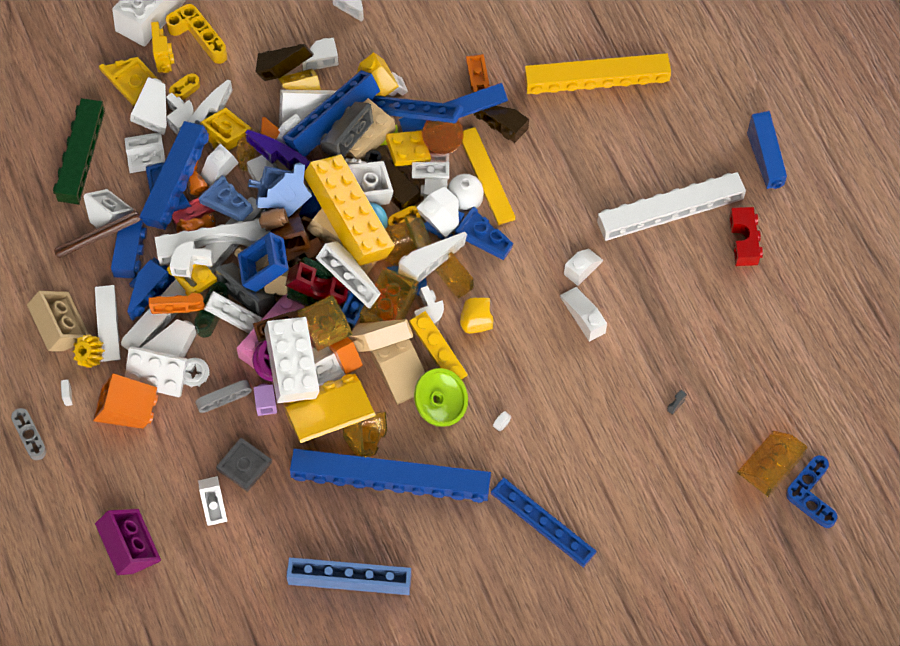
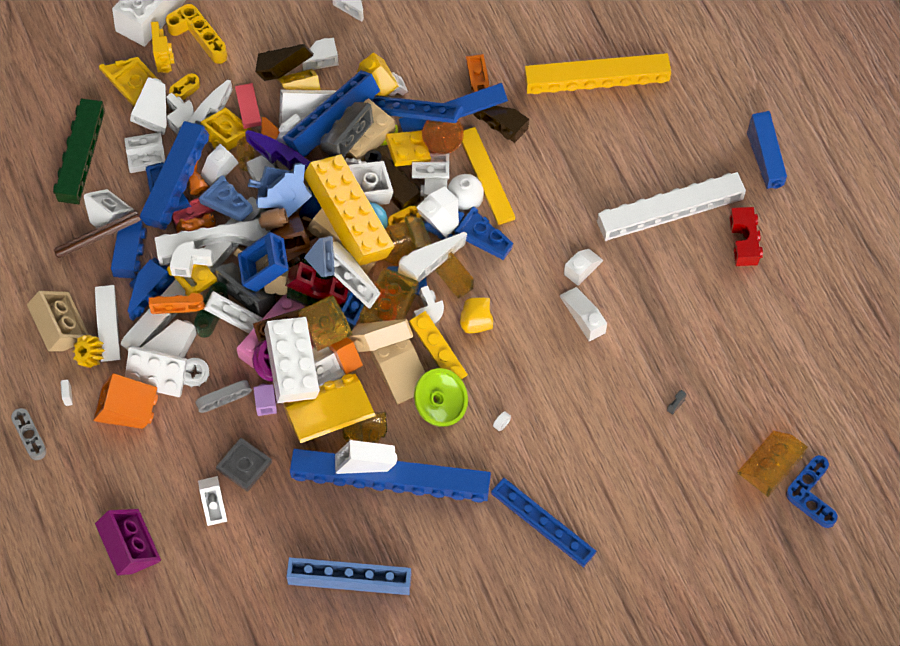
(248, 106): none -> coral tile
(322, 256): none -> sand blue slope
(365, 457): none -> white slope

